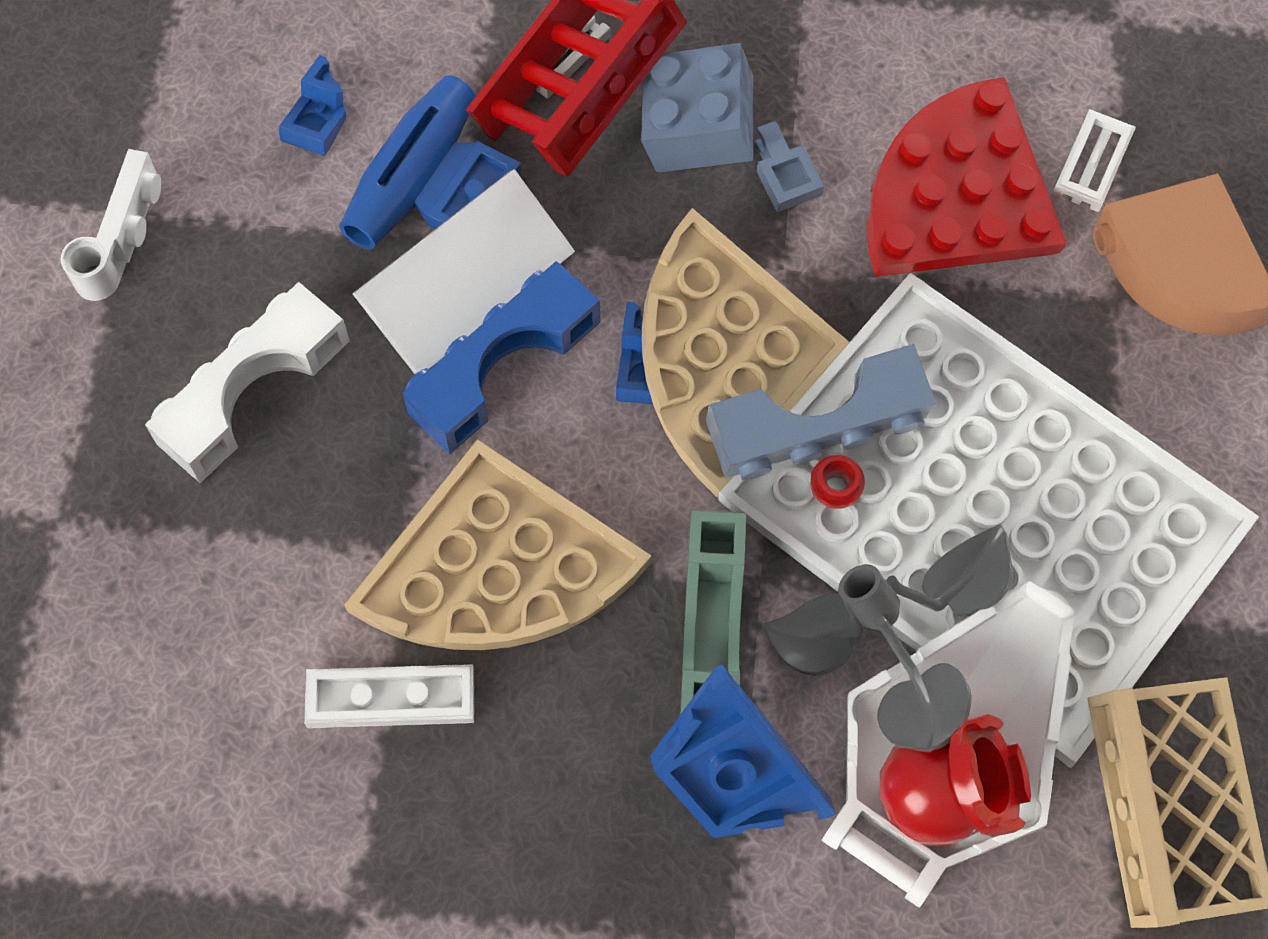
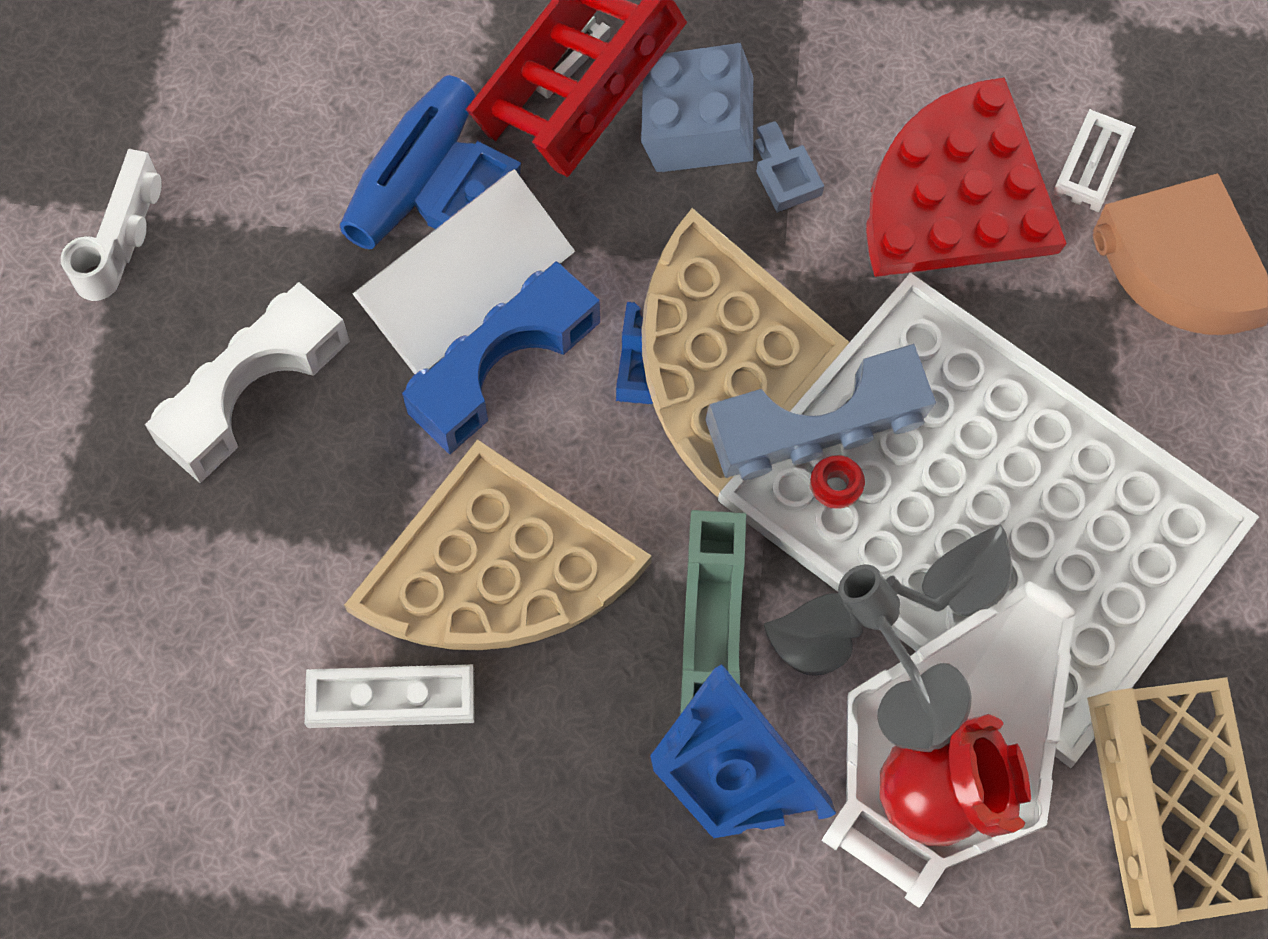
(317, 113): blue slope -> none

